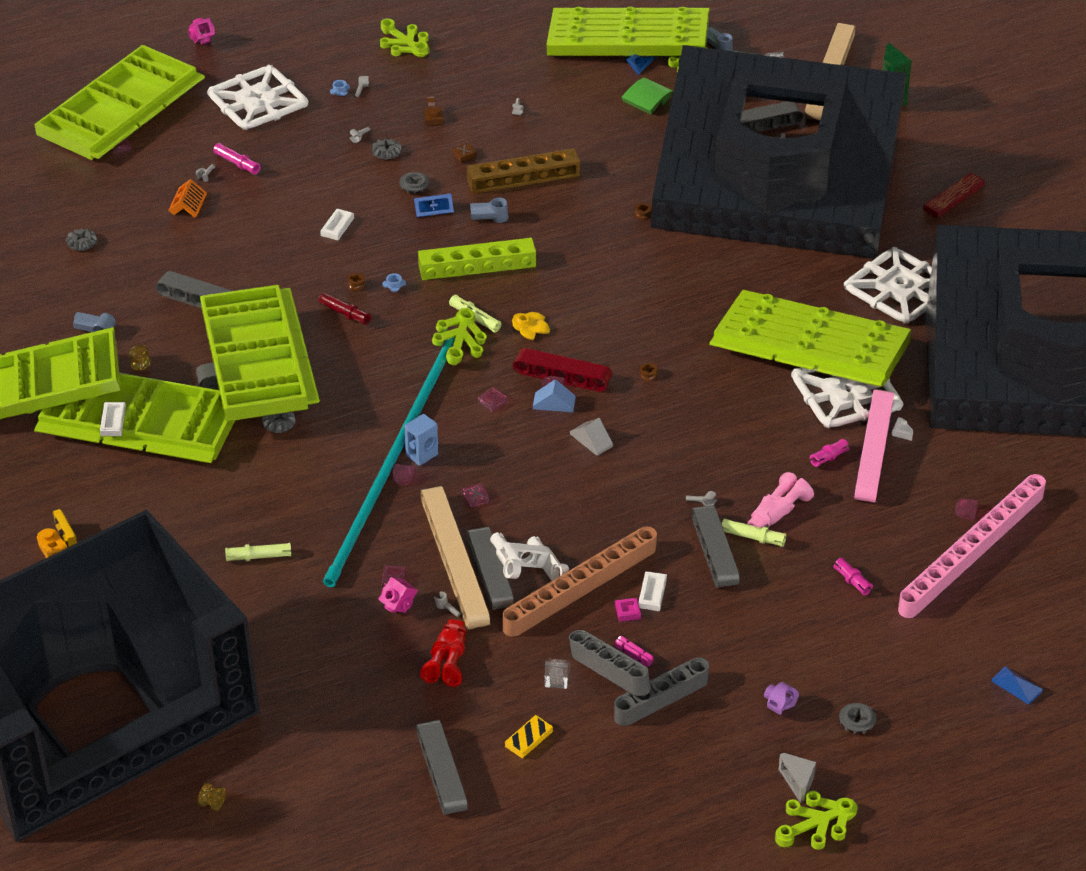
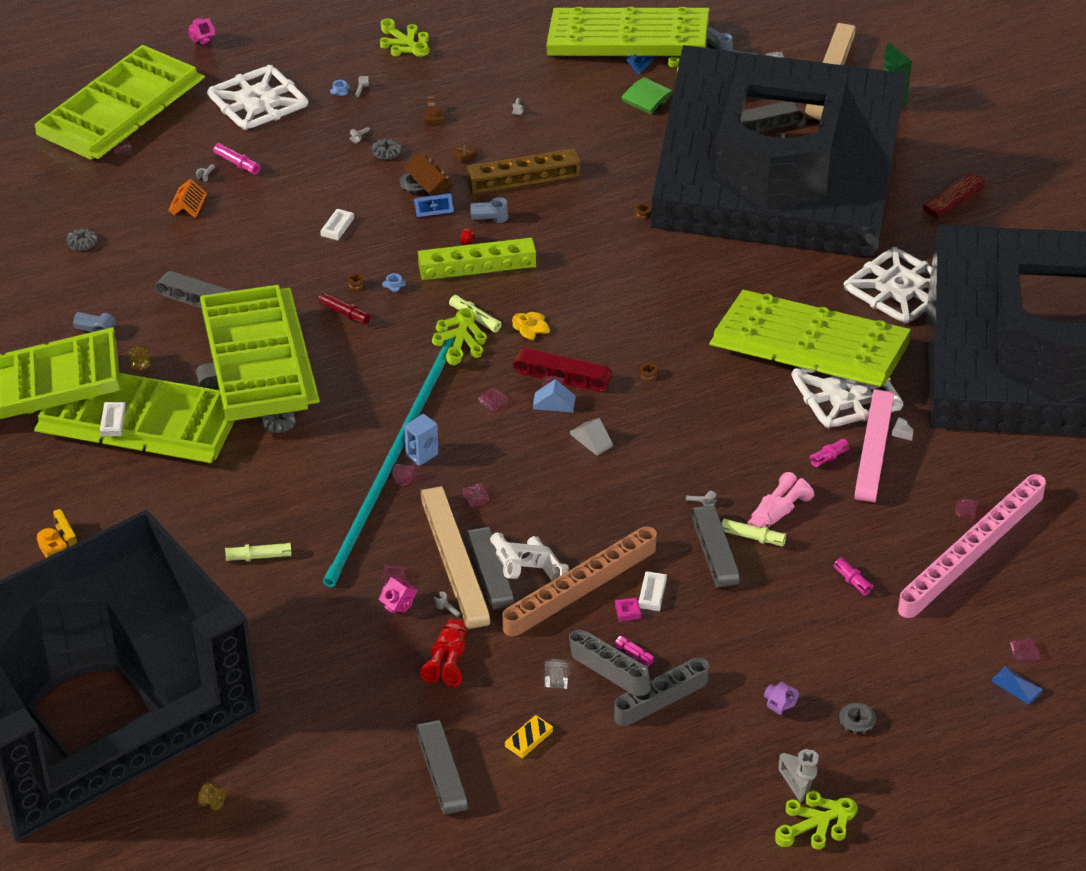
(428, 174): none -> reddish brown slope
(467, 237): none -> red plate
(807, 764): none -> light grey bush
(1024, 650): none -> clear pink tile

